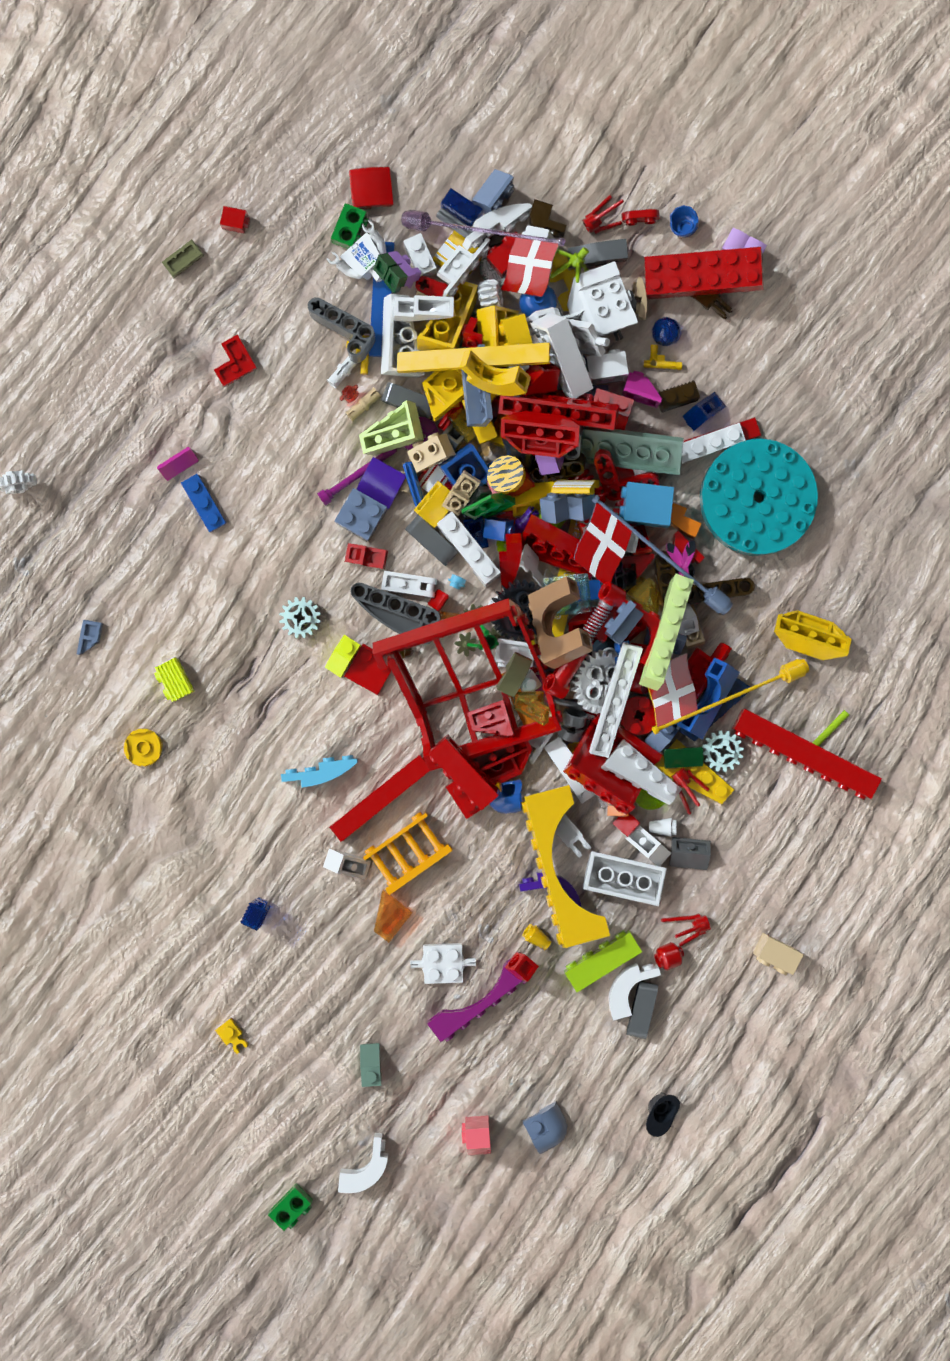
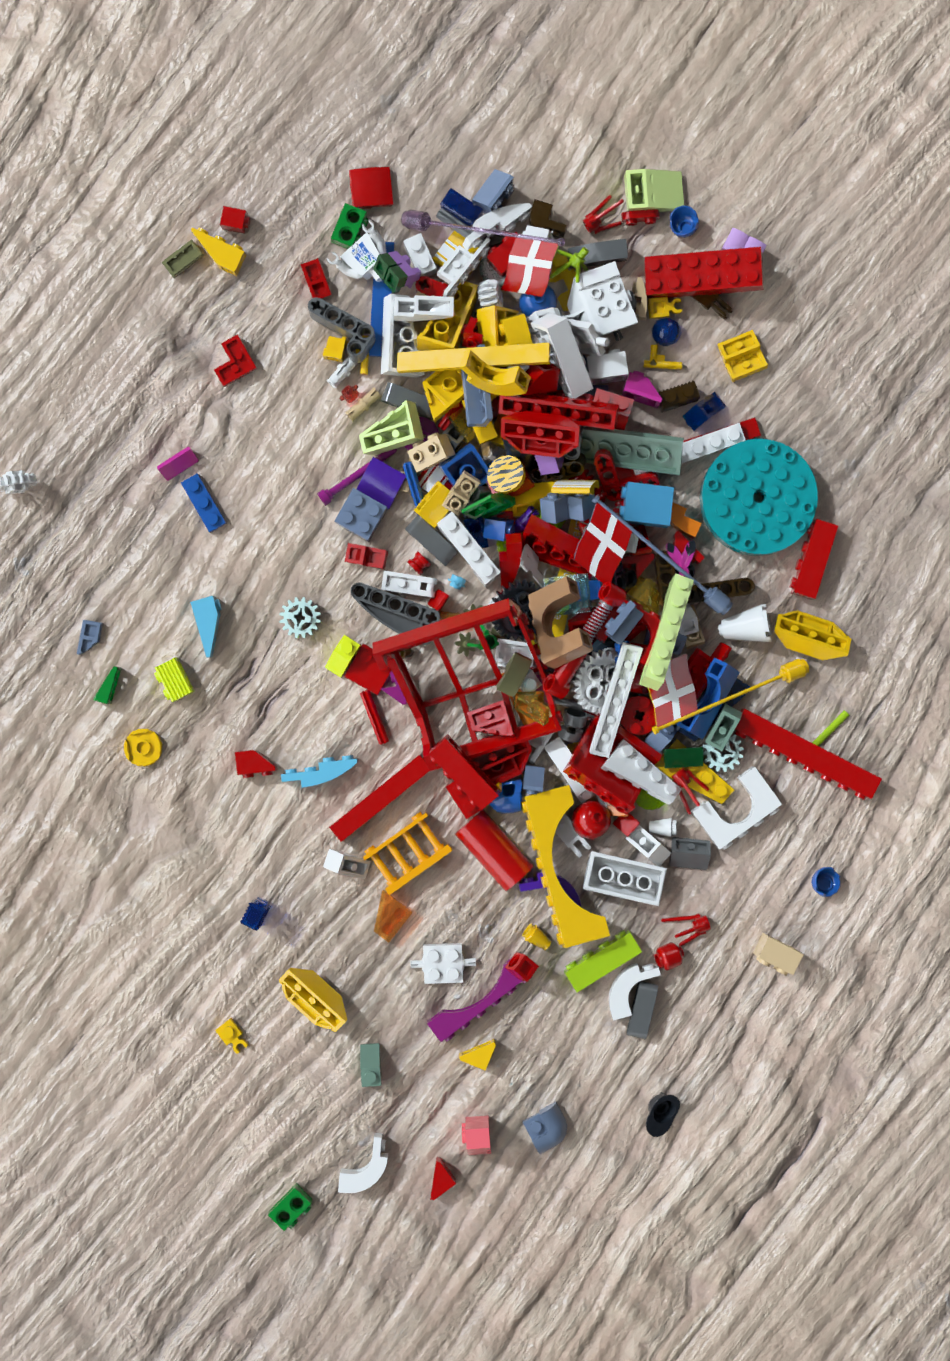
(107, 689): none -> green slope
(207, 619): none -> medium azure slope
(224, 255): none -> yellow slope
(253, 762): none -> red slope
(314, 998): none -> yellow wedge
(315, 279): none -> red slope
(335, 349): none -> yellow panel
(374, 717): none -> red axle
(395, 692): none -> magenta slope
(418, 563): none -> red wheel
(442, 1179): none -> red slope
(479, 1055): none -> yellow slope
(494, 850): none -> red brick
(533, 779): none -> sand blue slope
(591, 820): none -> red cylinder
(653, 189): none -> yellowish green slope
(660, 307): none -> yellow plate
(723, 727): none -> sand green slope
(742, 356): none -> yellow slope
(747, 625): none -> white cone
(763, 803): none -> white arch
(814, 559): none -> red brick
(826, 881): none -> blue hair

